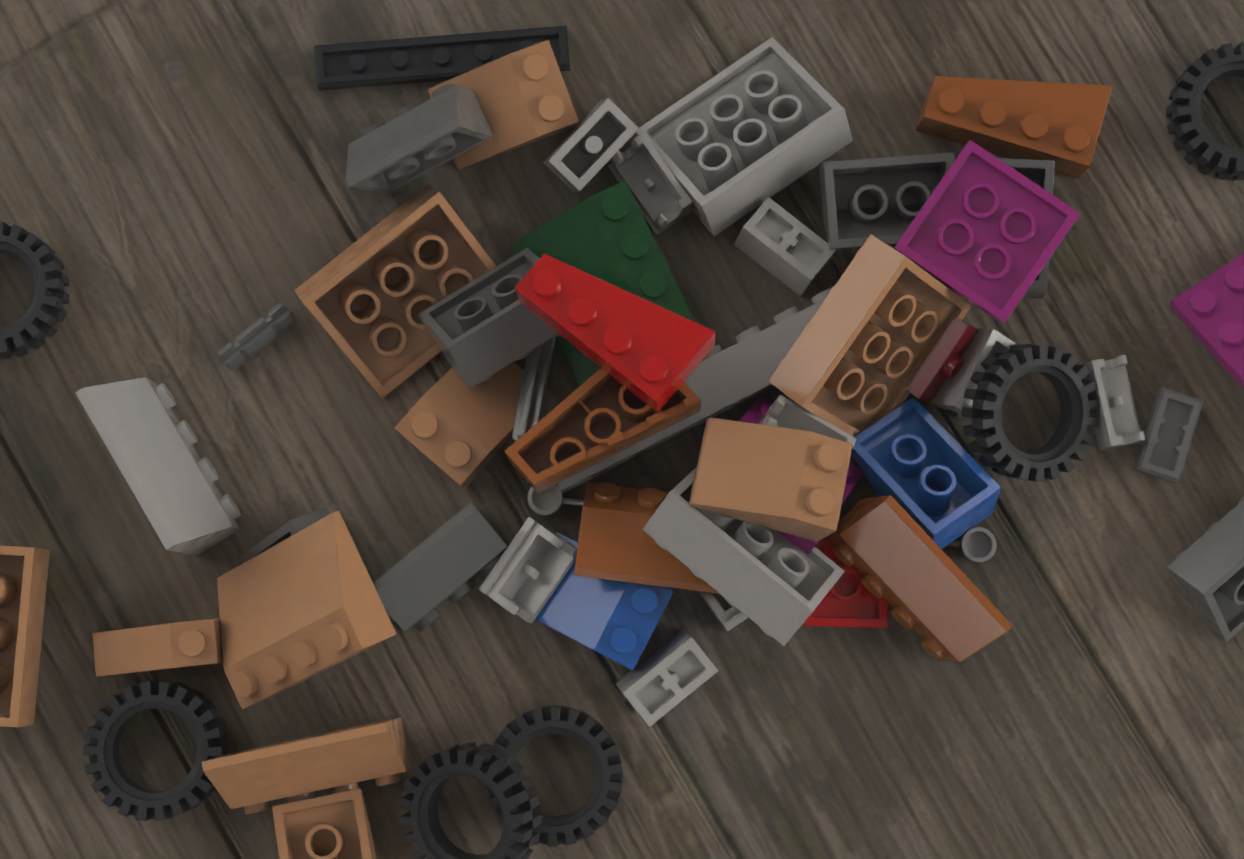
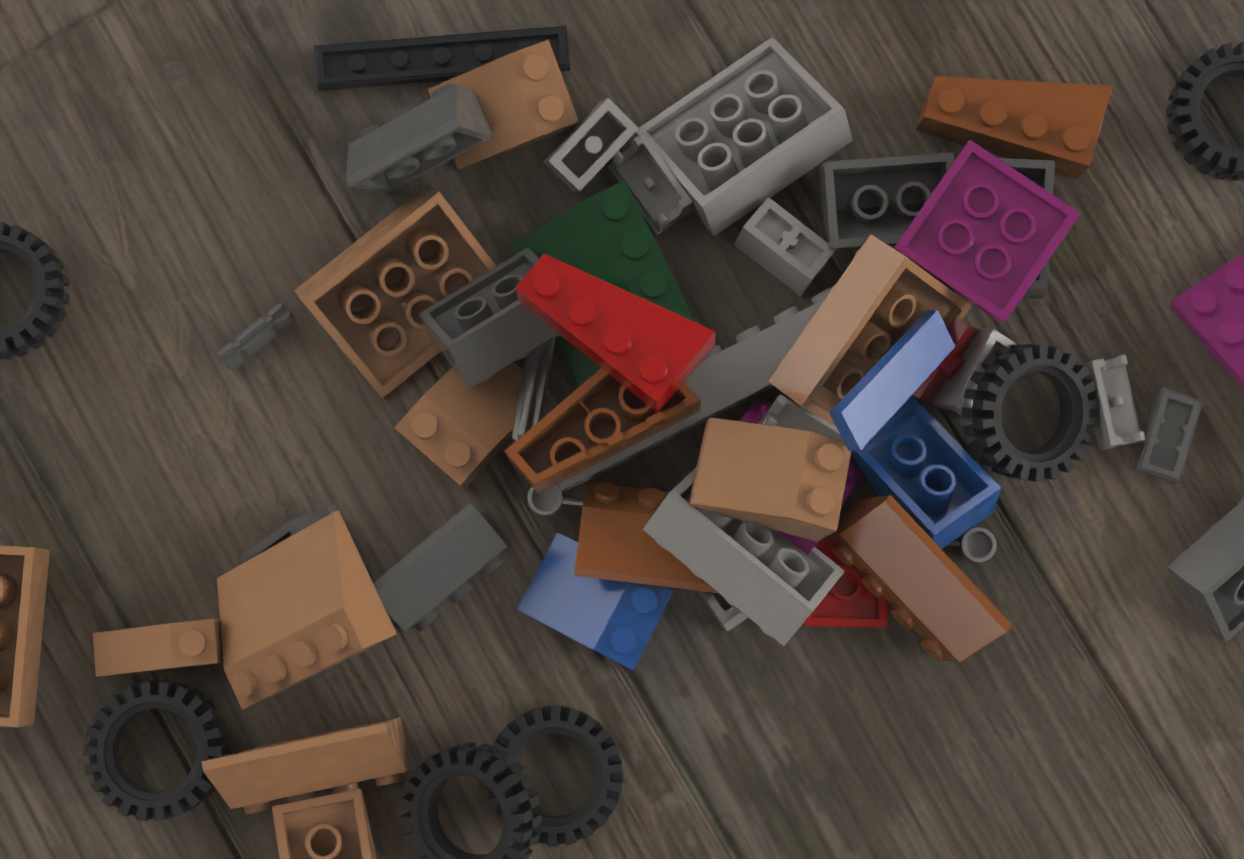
(161, 463): light grey slope -> none
(529, 570): light grey hinge -> none
(666, 677): light grey hinge -> none
(892, 380): none -> tile

